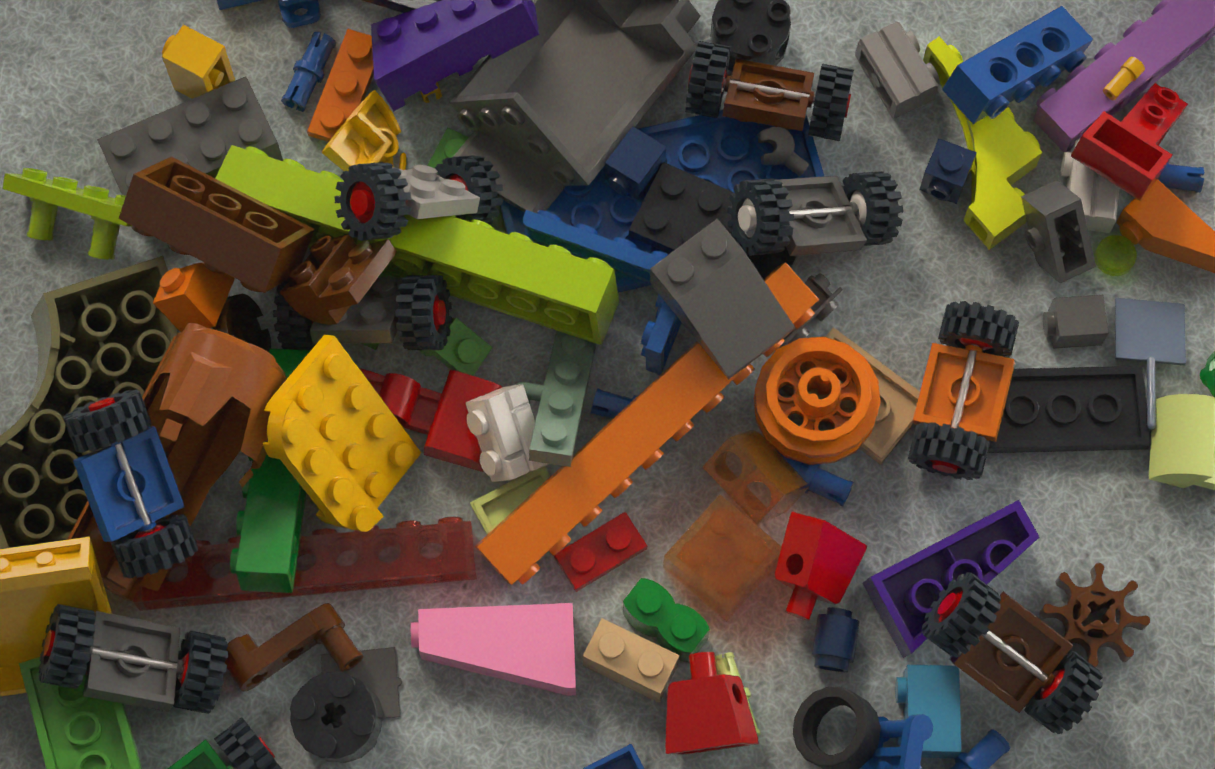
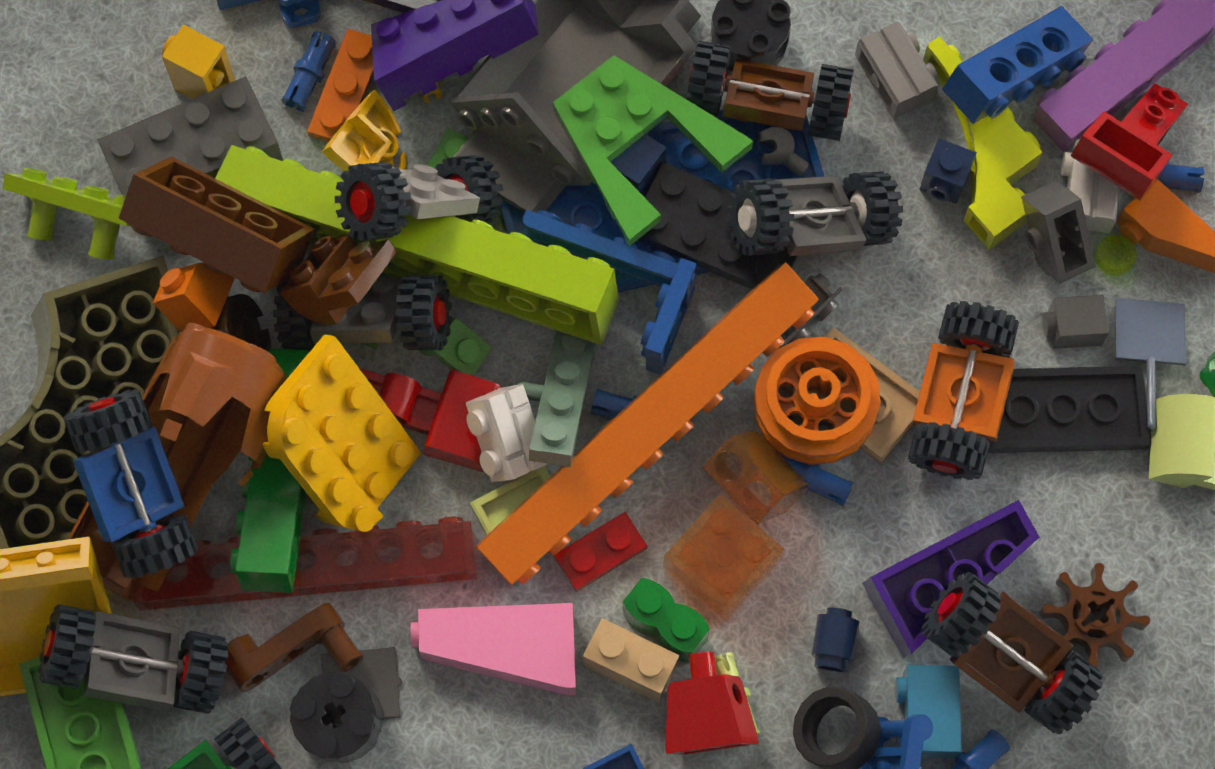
(614, 111): none -> bright green wing
(721, 298): dark grey slope -> none
(816, 563): red torso -> none
(1128, 72): yellow piece -> none

